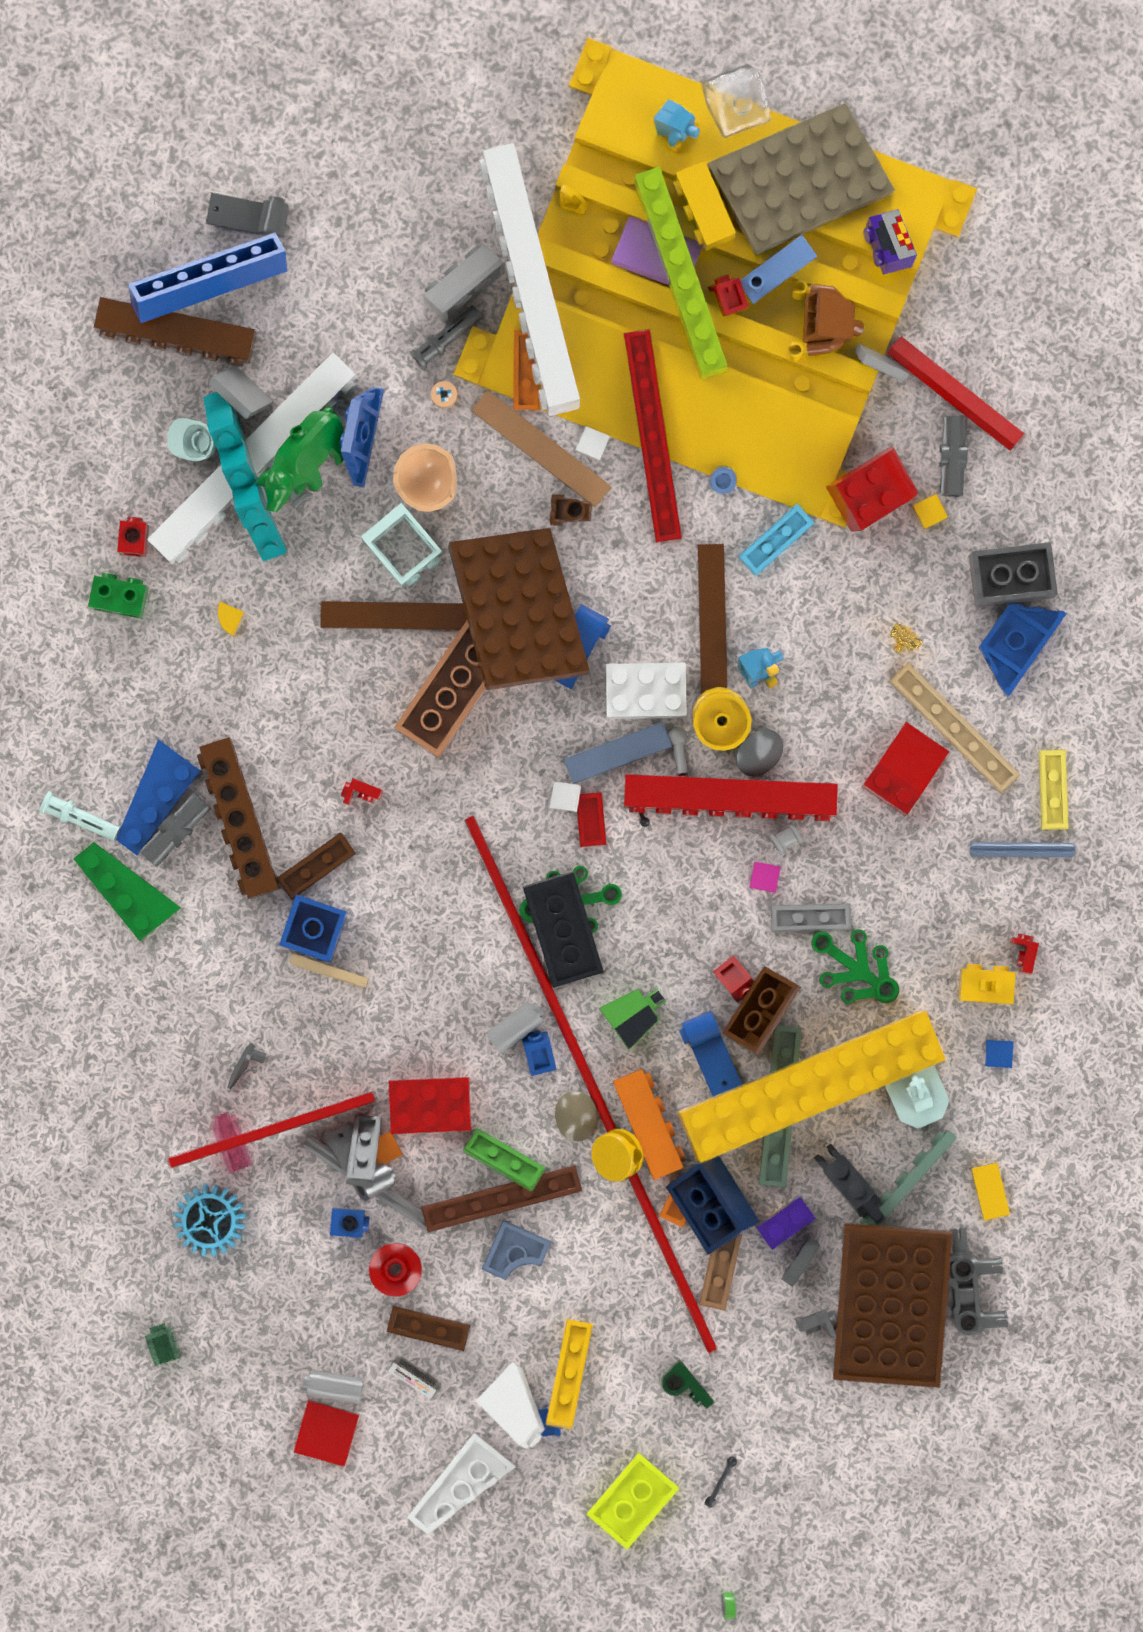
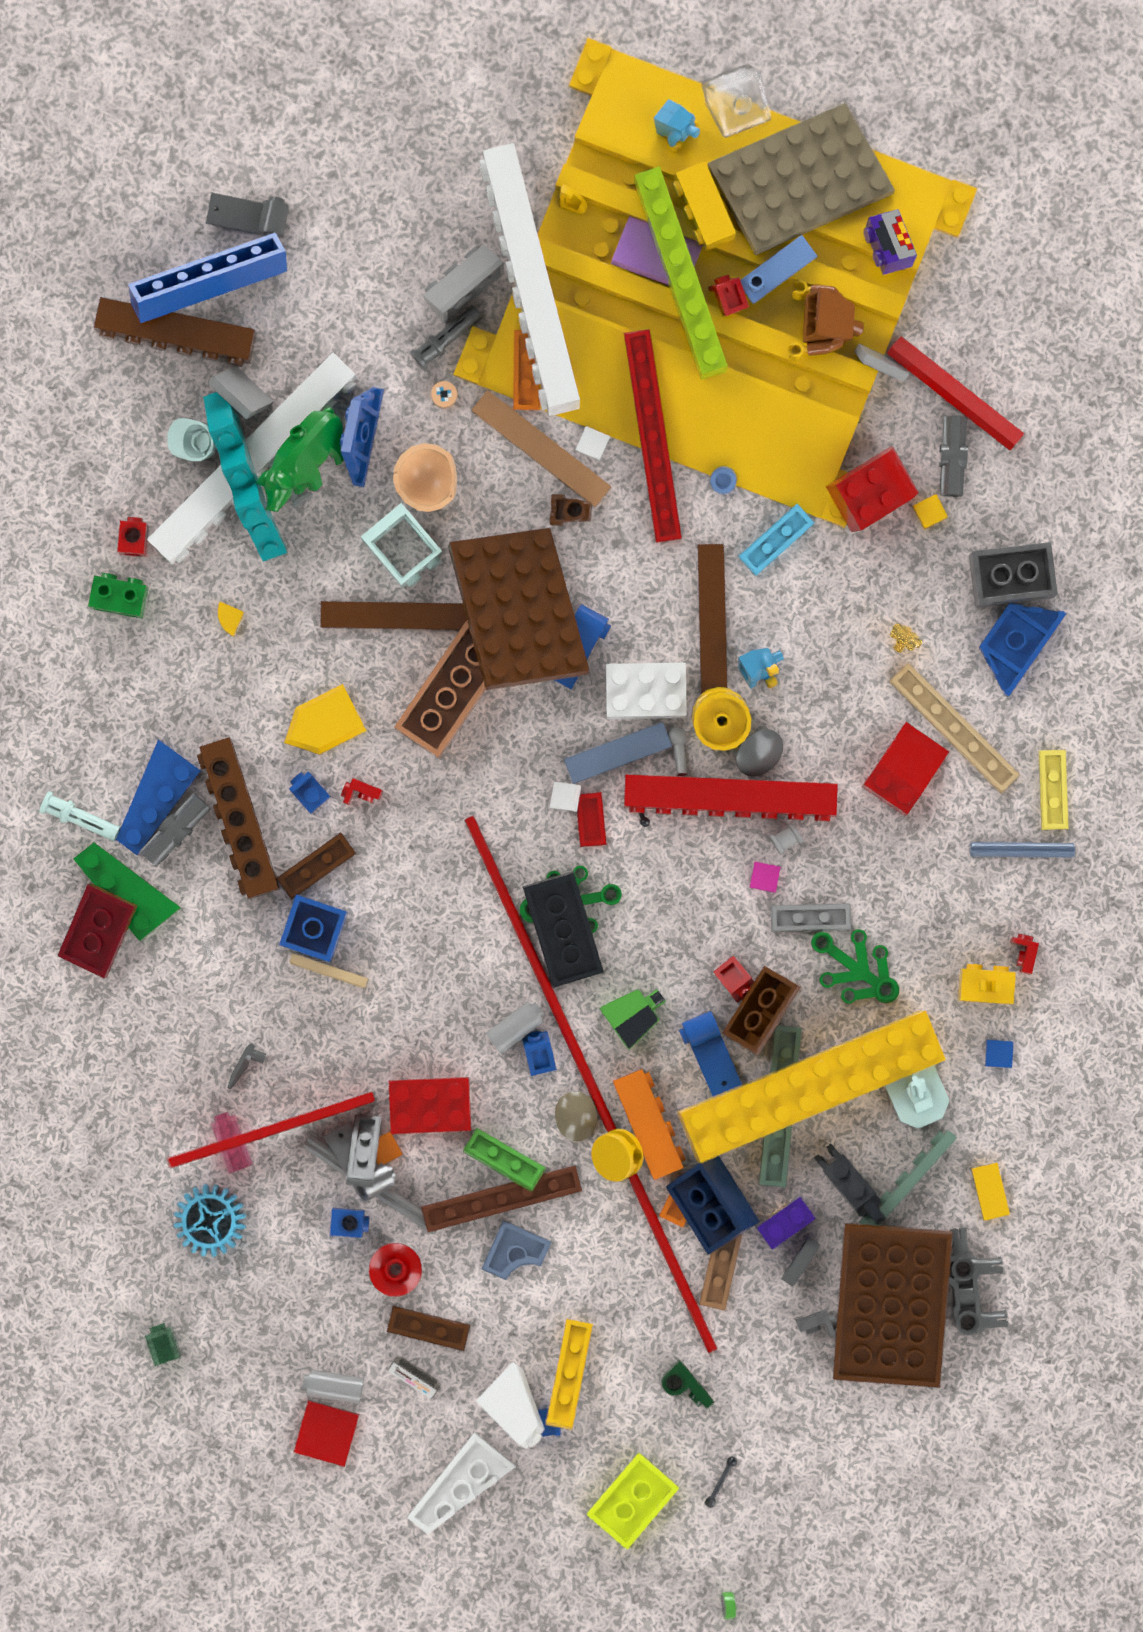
(97, 930): none -> dark red plate
(308, 791): none -> blue bracket
(324, 722): none -> yellow tile

